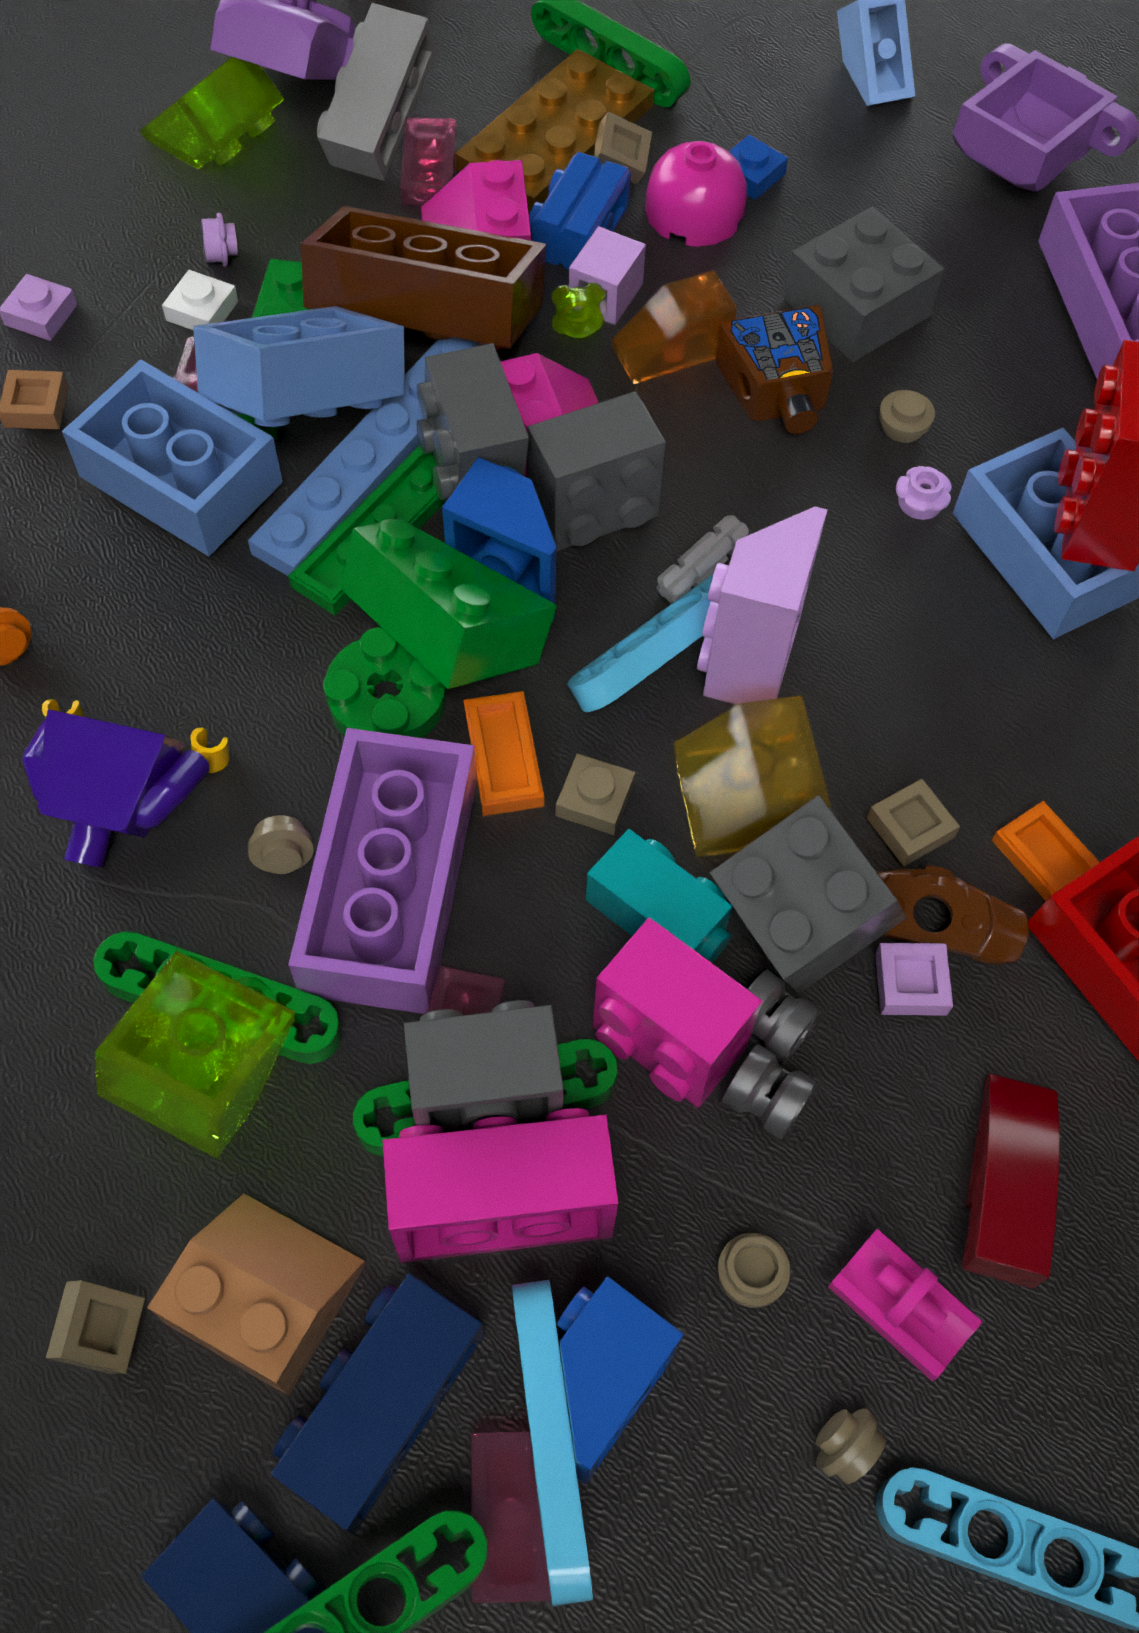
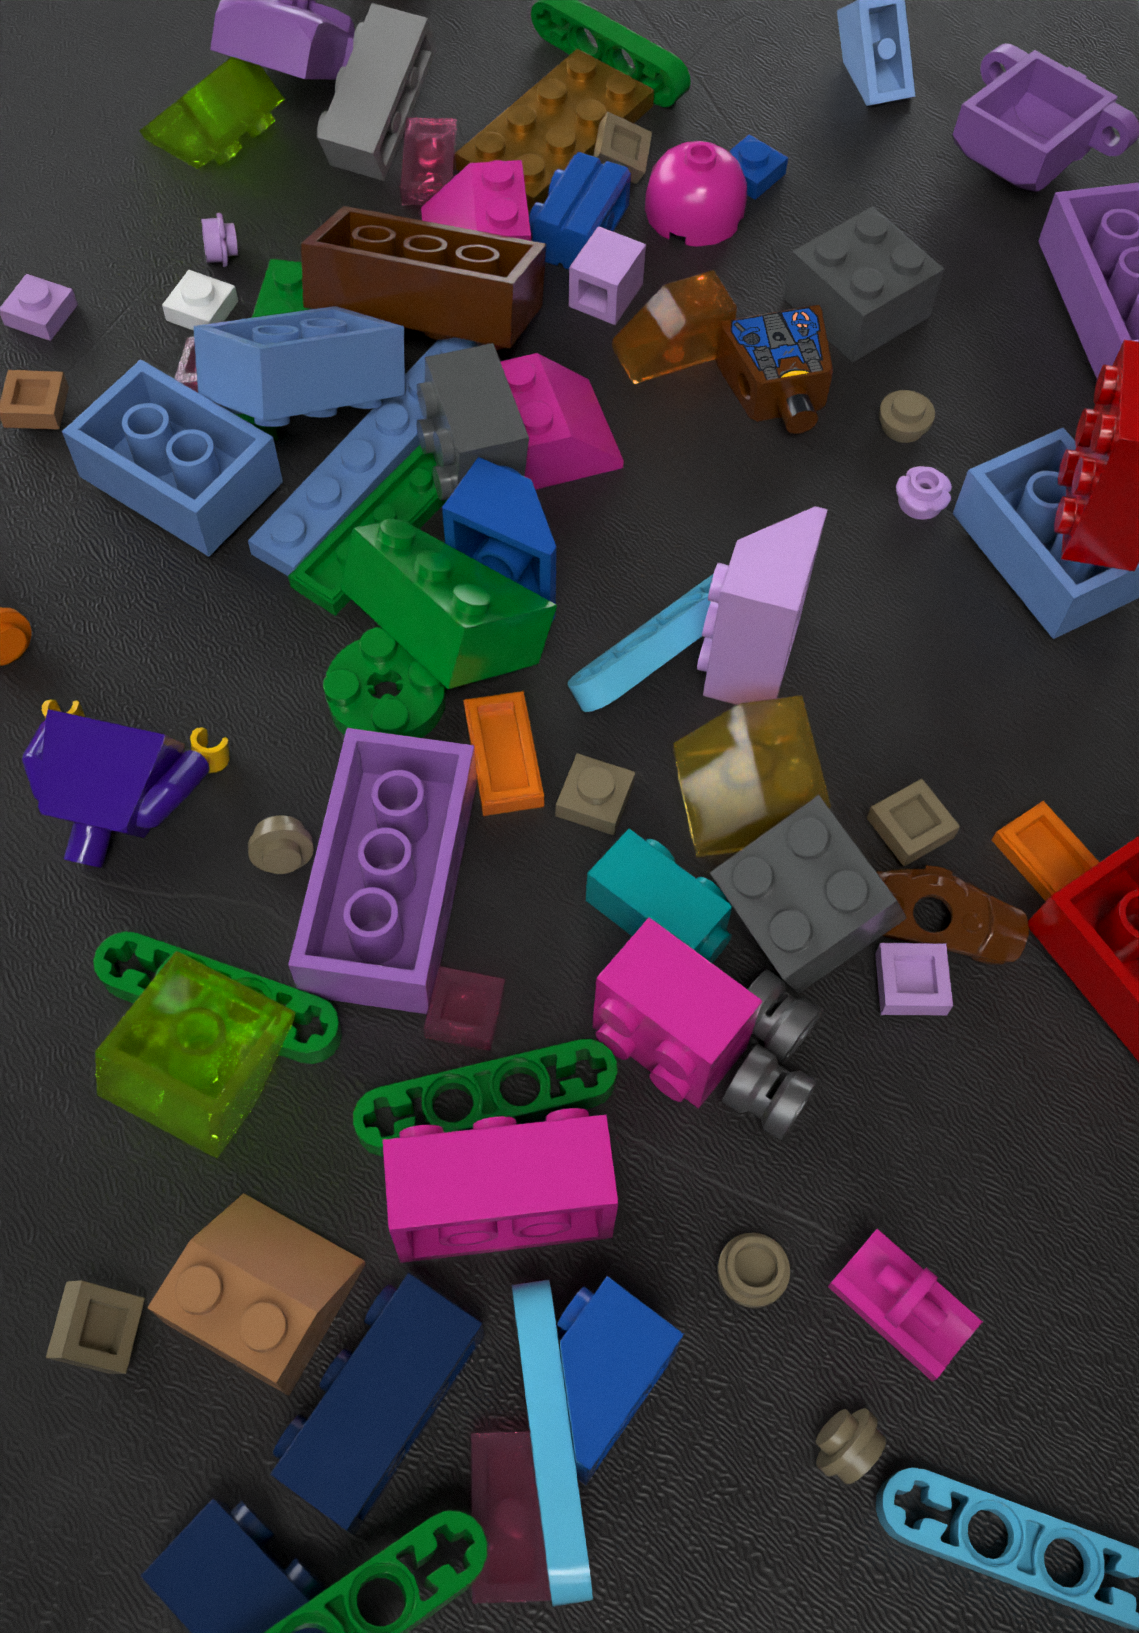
(484, 1066): dark grey brick -> none
(578, 322): clear neon green plate -> none
(597, 469): dark grey brick -> none
(701, 559): light grey axle -> none
(1014, 1183): dark red slope -> none

